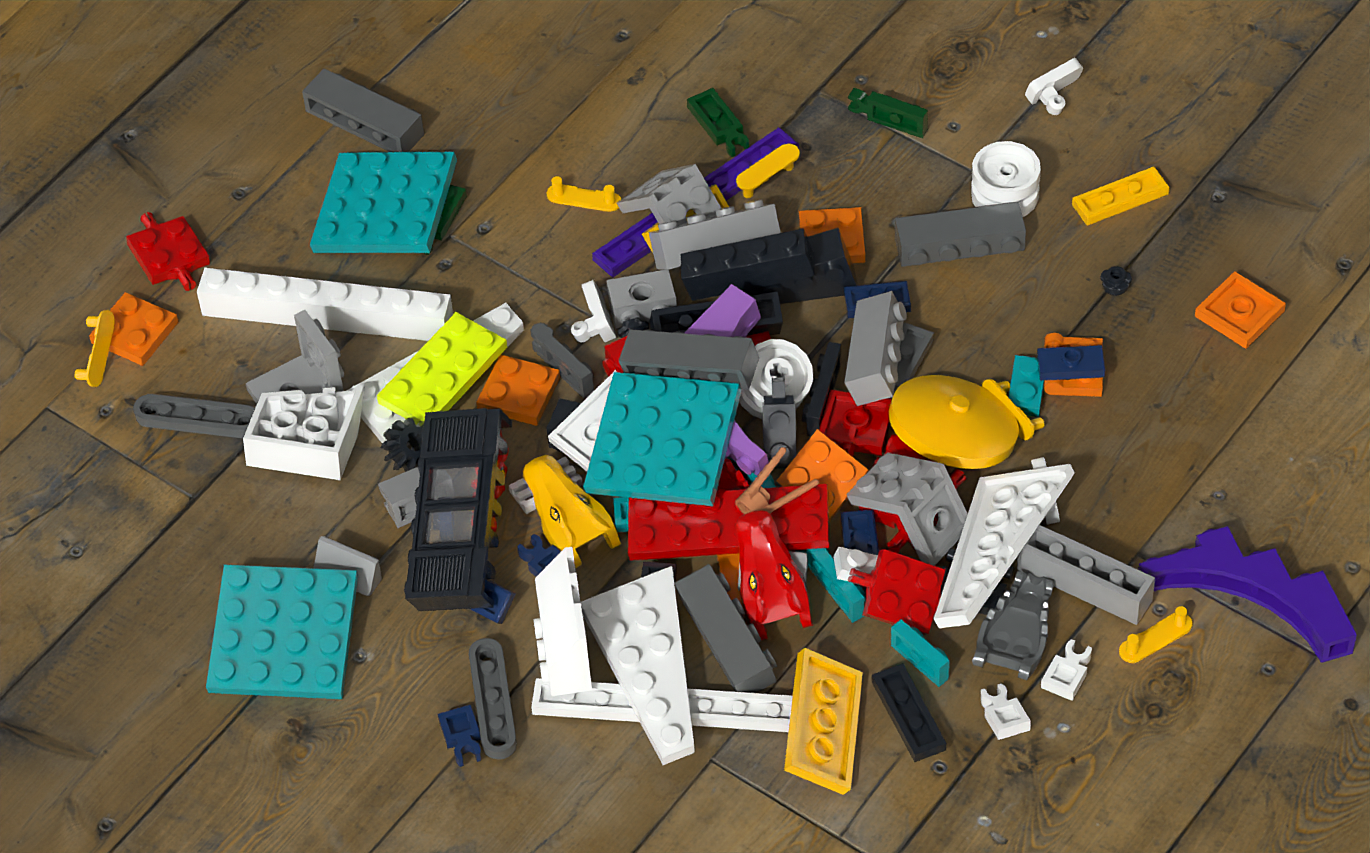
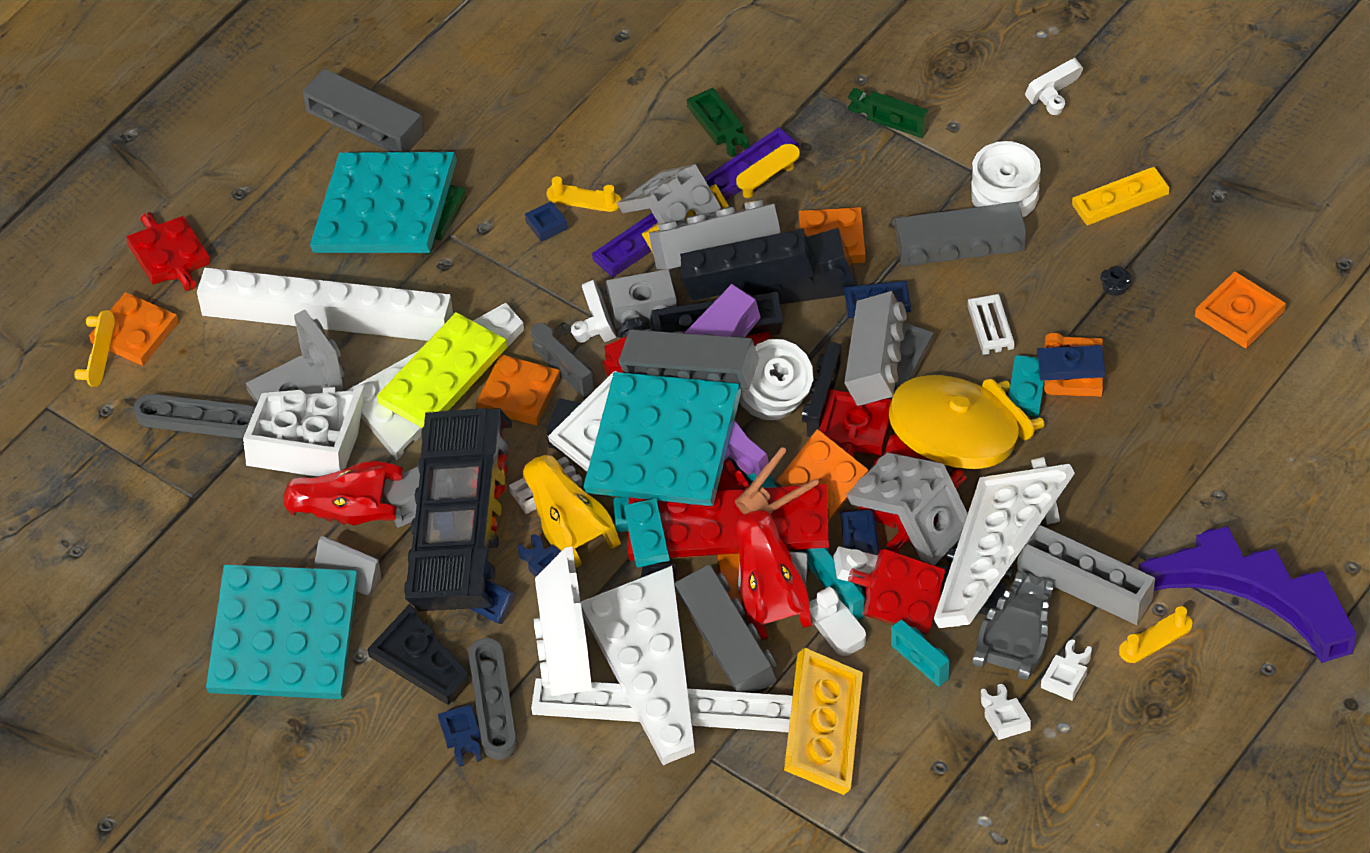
(345, 495): none -> red animal
(396, 444): black gear -> none
(417, 656): none -> black wing
(546, 221): none -> dark blue plate
(646, 533): none -> teal plate
(779, 424): black hinge -> none
(837, 623): none -> white piece
(908, 712): black plate -> none
(995, 343): none -> white tile

